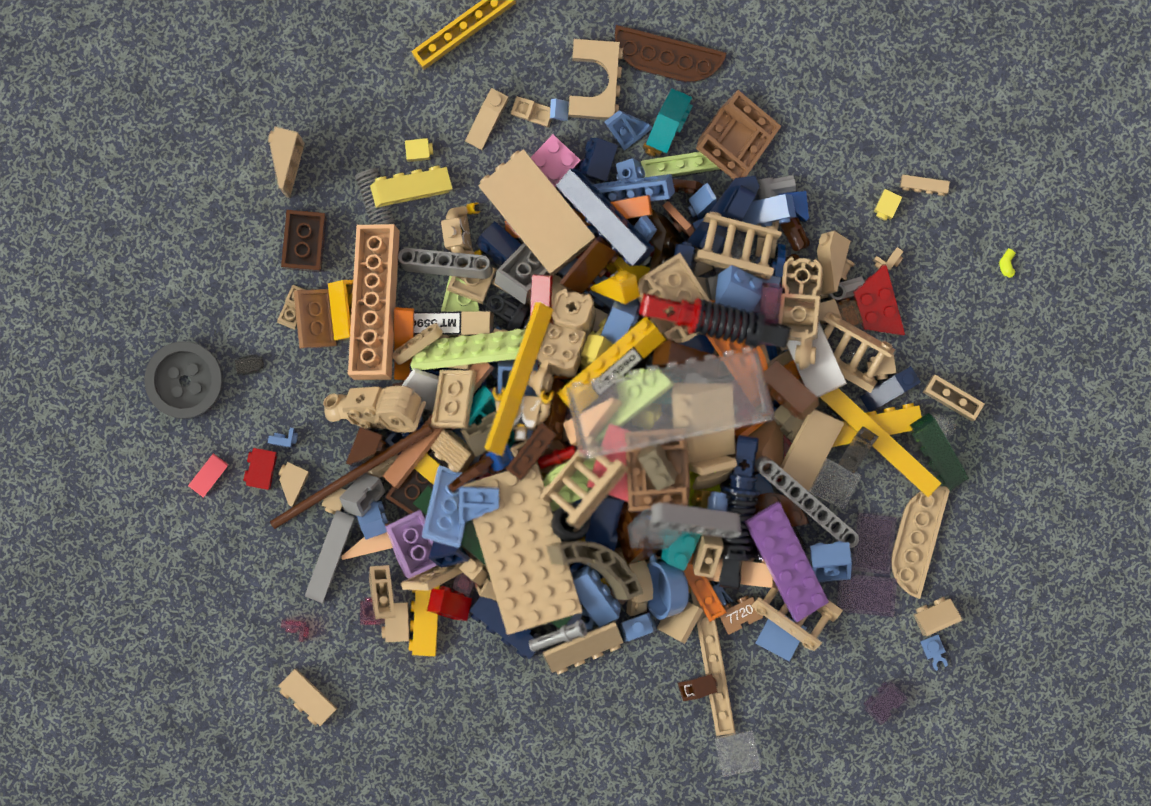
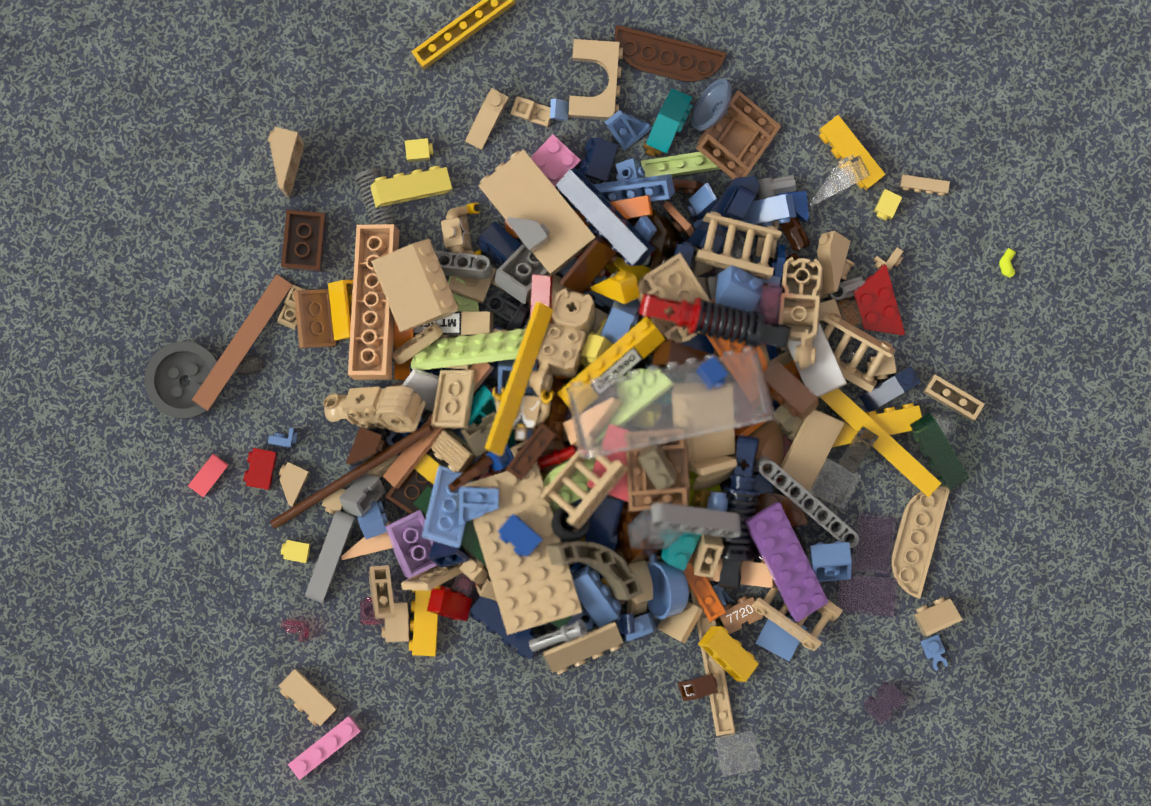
(241, 342): none -> nougat tile
(295, 551): none -> light yellow brick
(324, 747): none -> bright pink brick
(415, 285): none -> tan slope
(519, 535): none -> blue brick
(530, 232): none -> light grey slope
(625, 624): none -> dark blue plate
(712, 105): none -> sand blue dish
(712, 373): none -> blue brick
(728, 653): none -> yellow brick
(845, 144): none -> yellow brick
(845, 175): none -> clear slope

